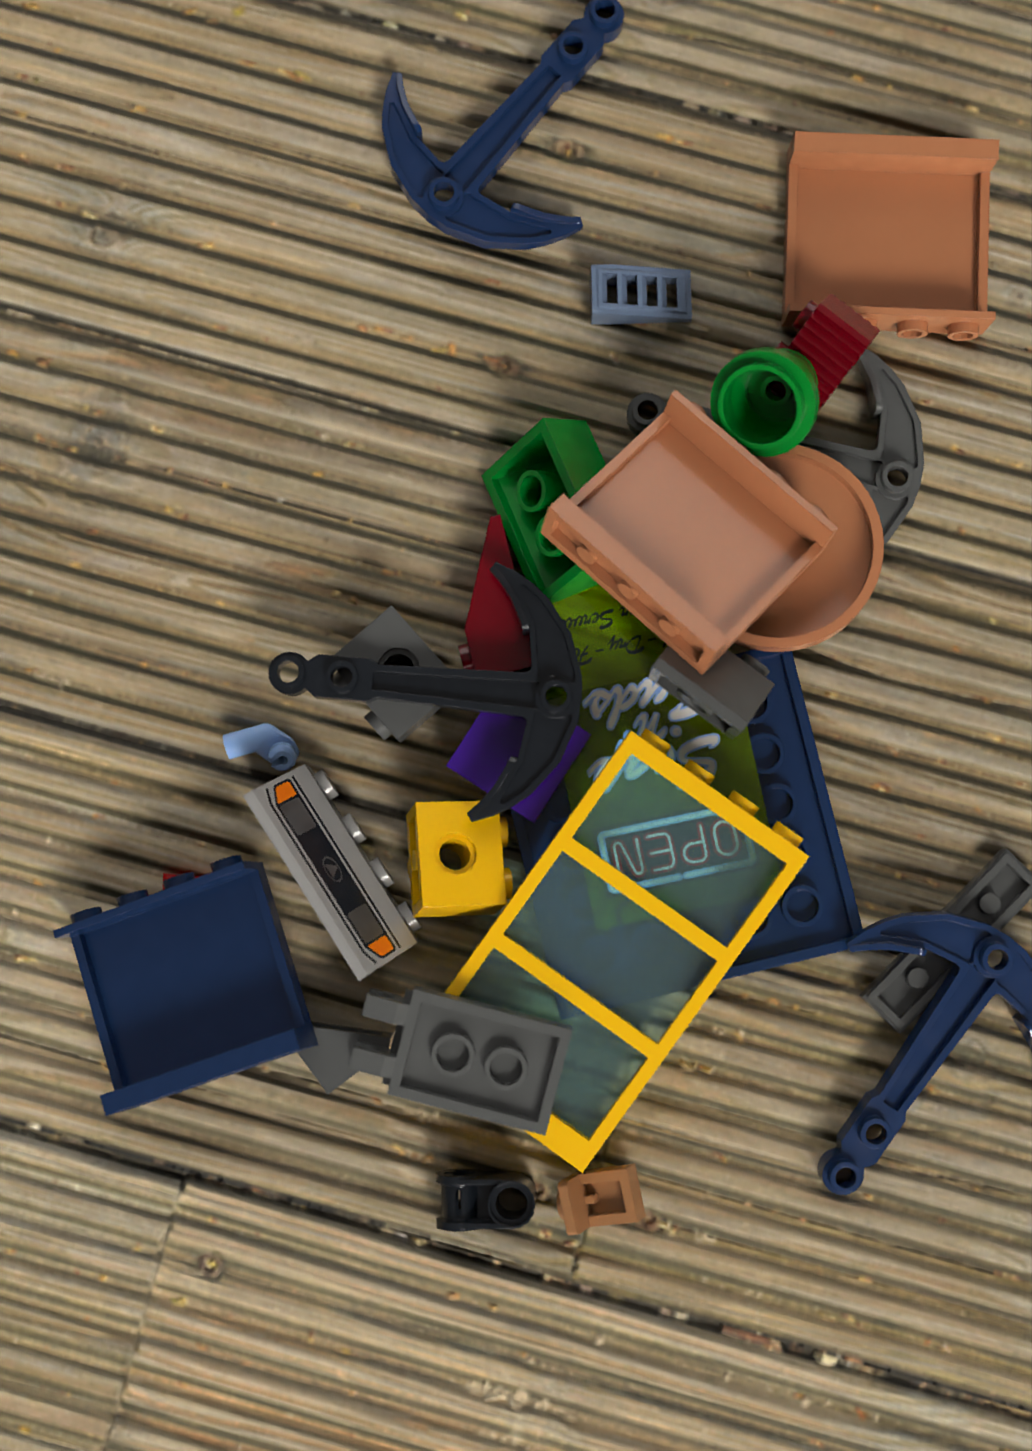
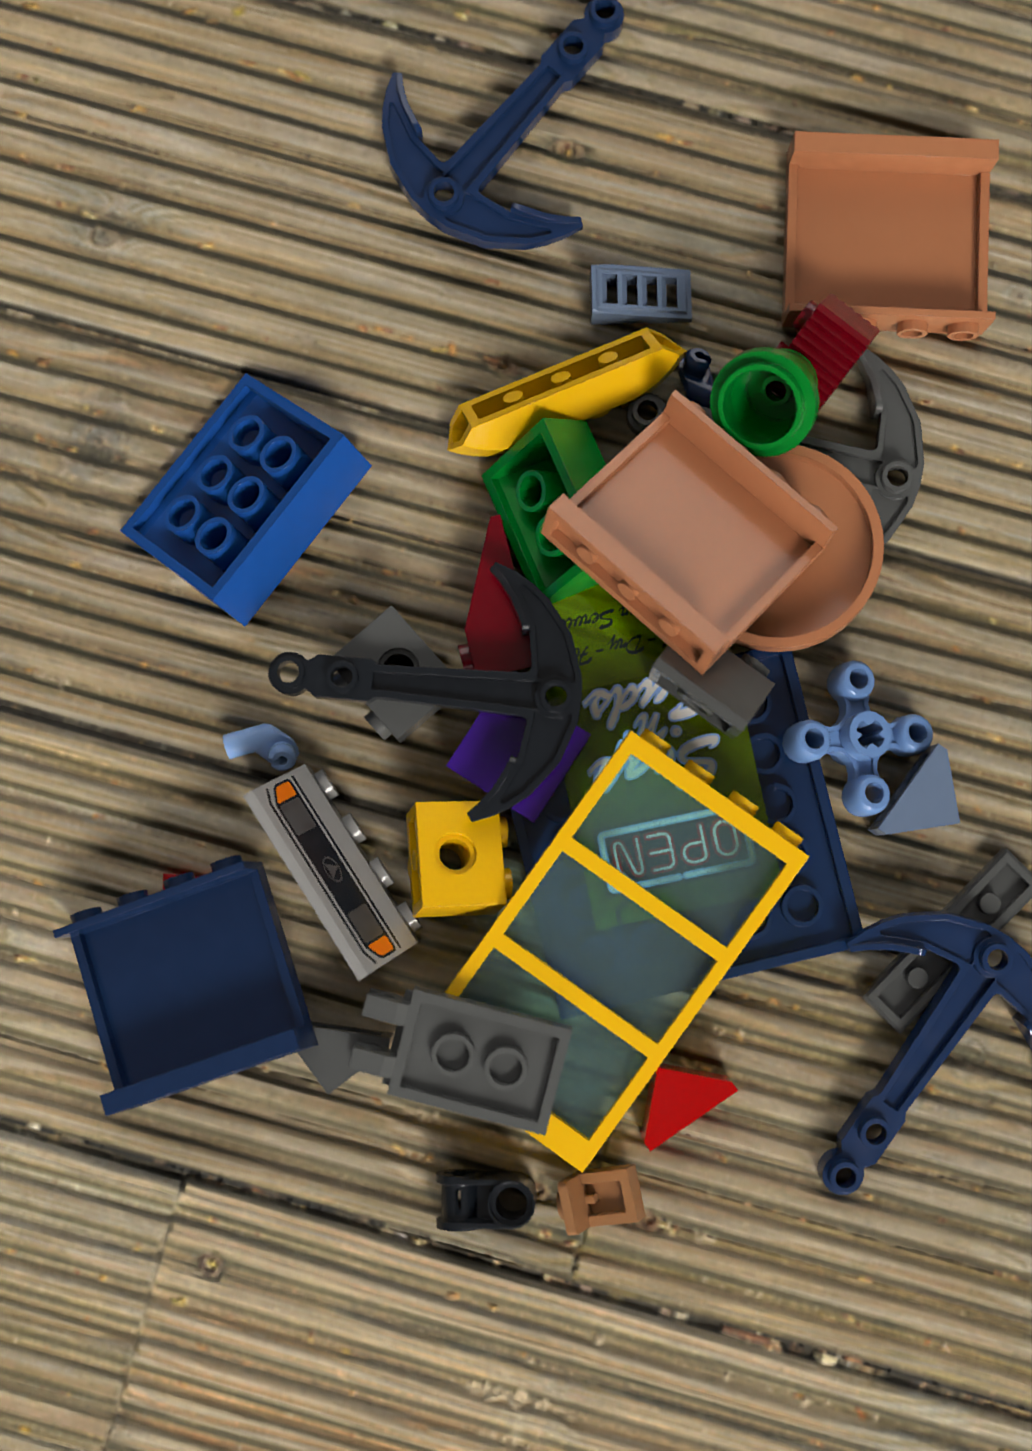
(247, 498): none -> blue slope
(569, 390): none -> yellow brick
(679, 1098): none -> red slope
(696, 376): none -> dark blue arm
(857, 738): none -> medium blue gear
(922, 798): none -> sand blue slope

